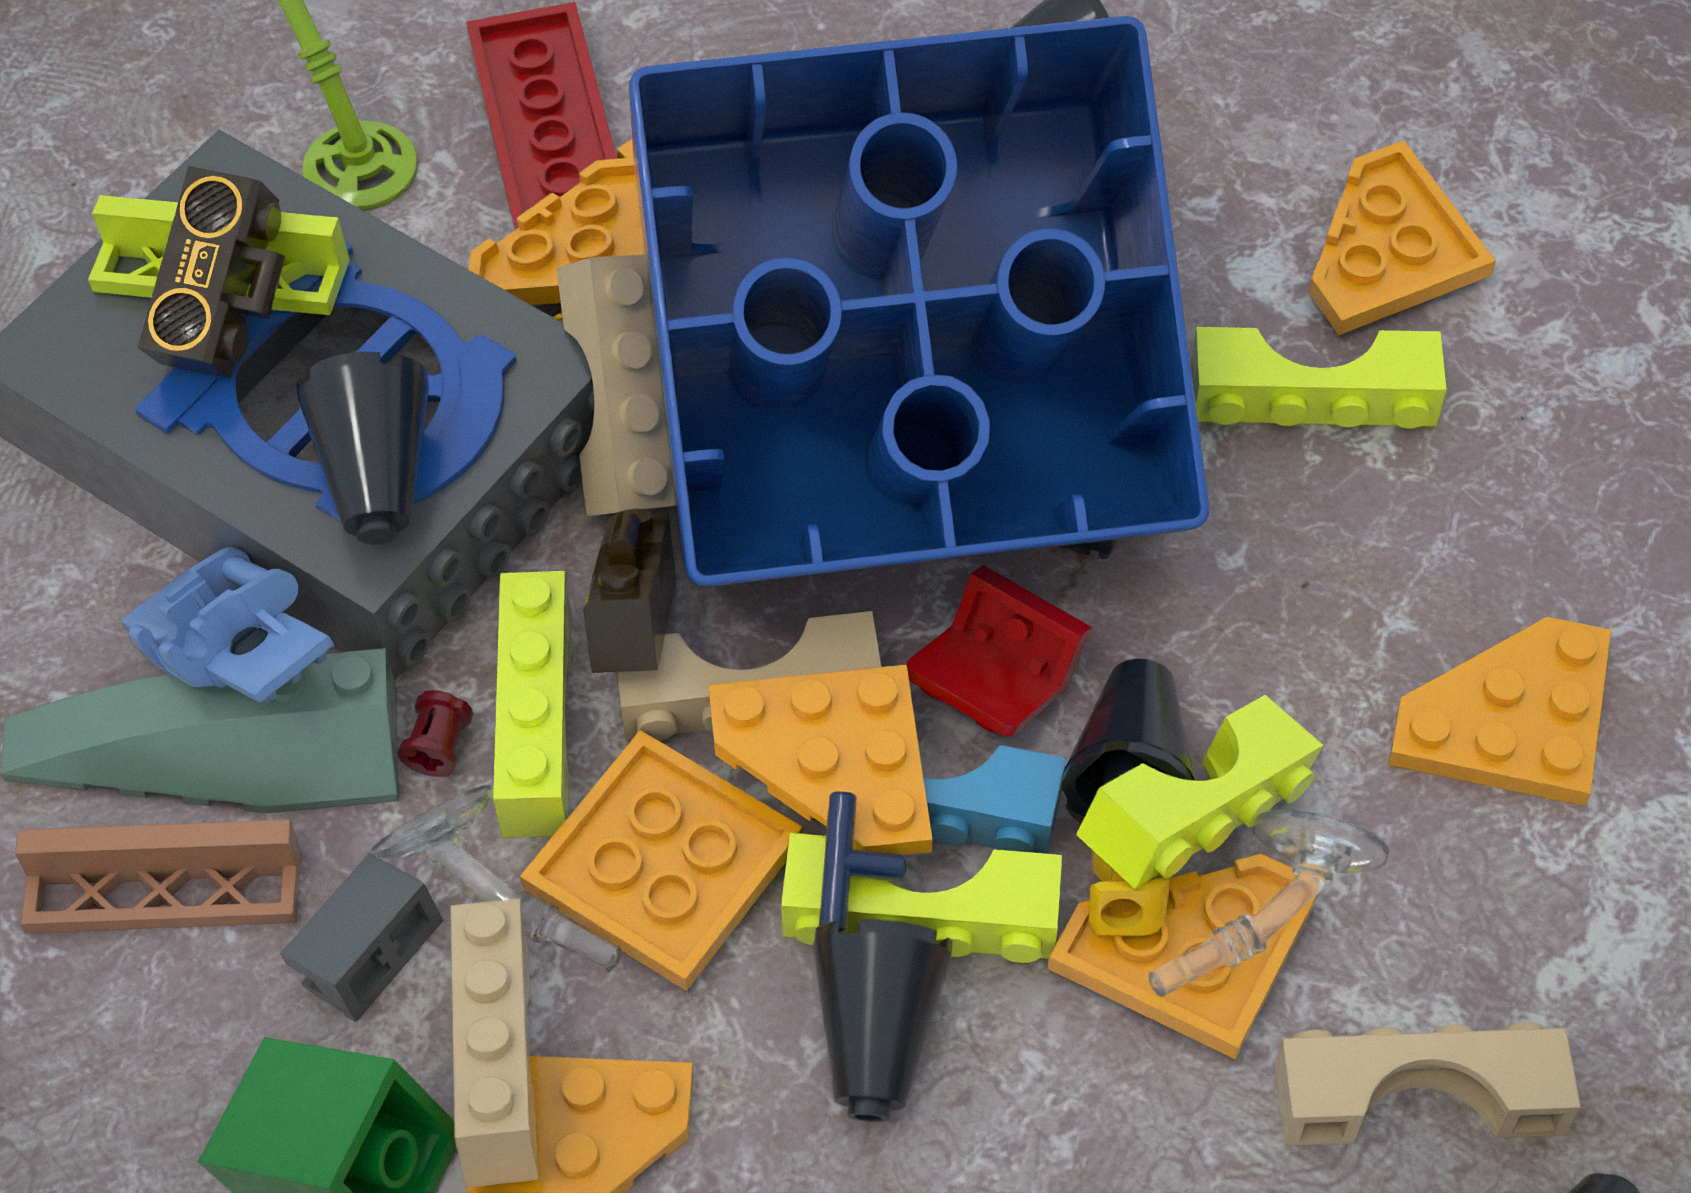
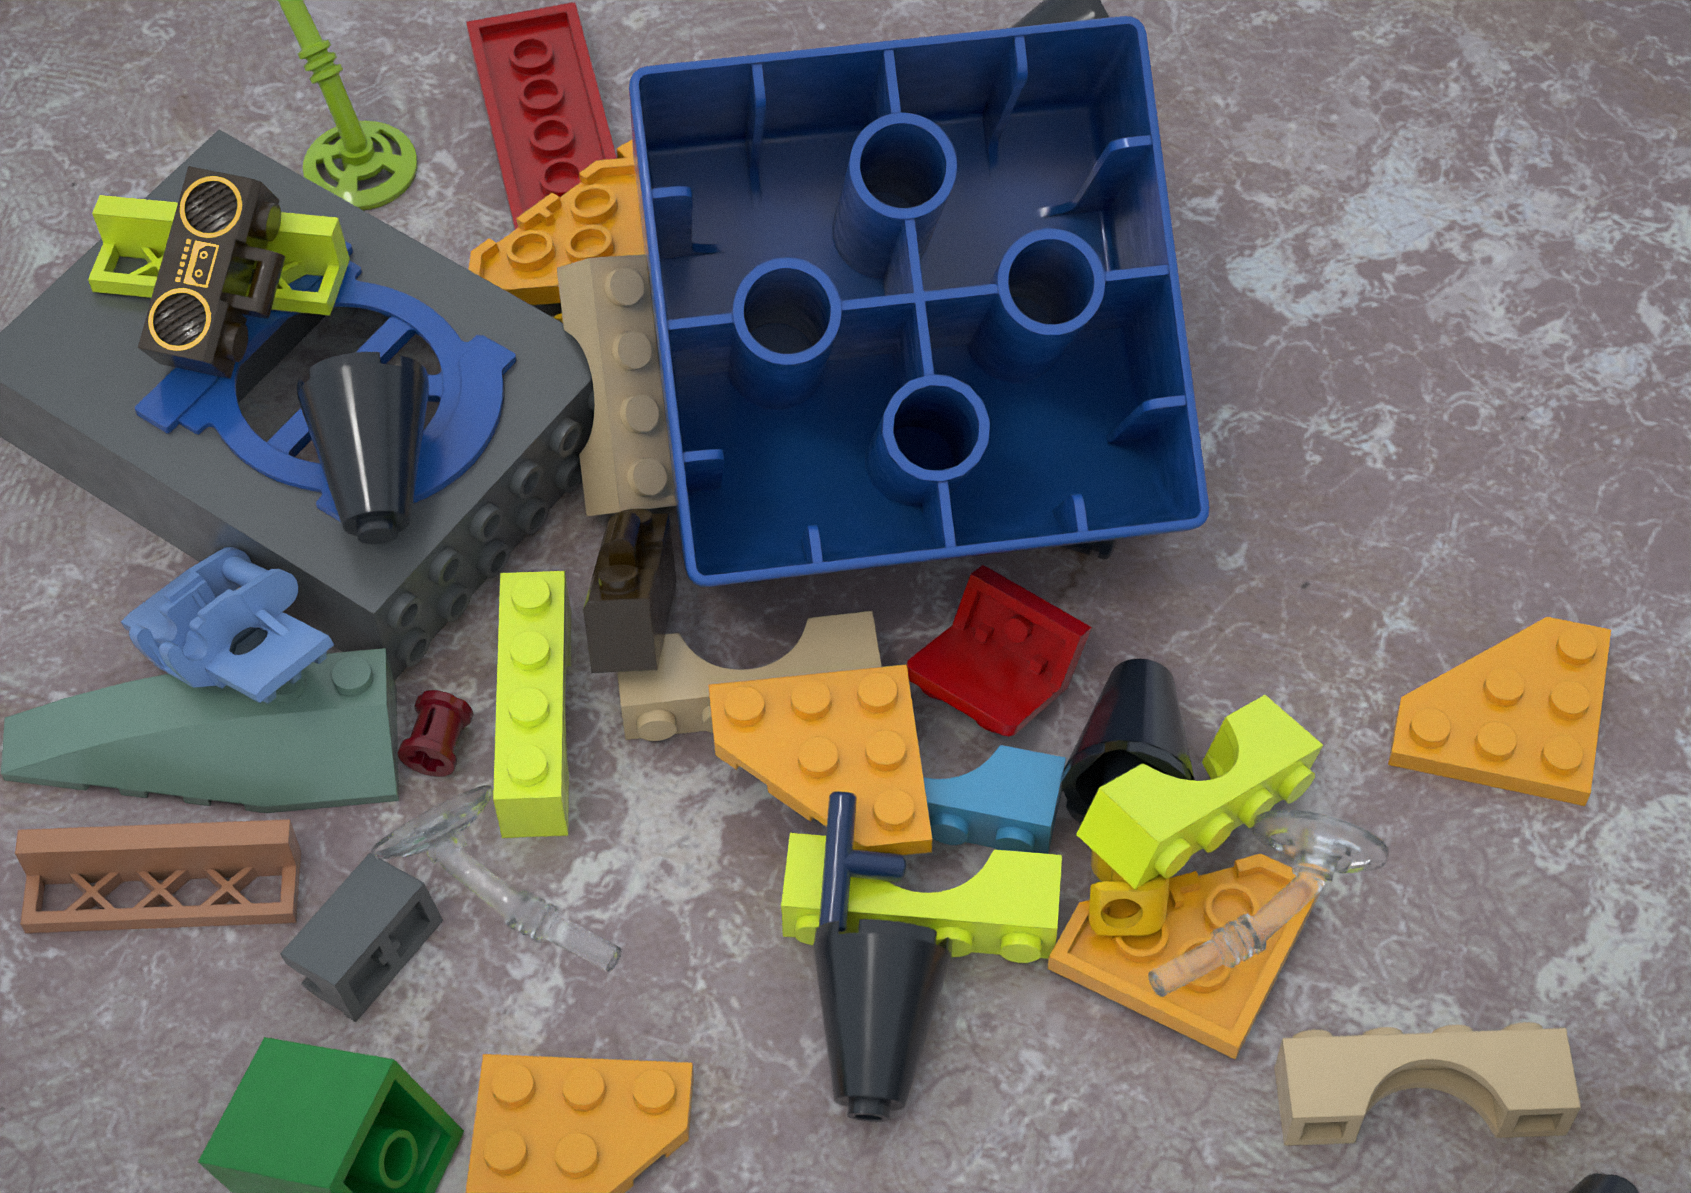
(491, 1044): tan arch -> none
(662, 859): light orange plate -> none
(1248, 382): neon yellow arch -> none
(1393, 243): light orange plate -> none

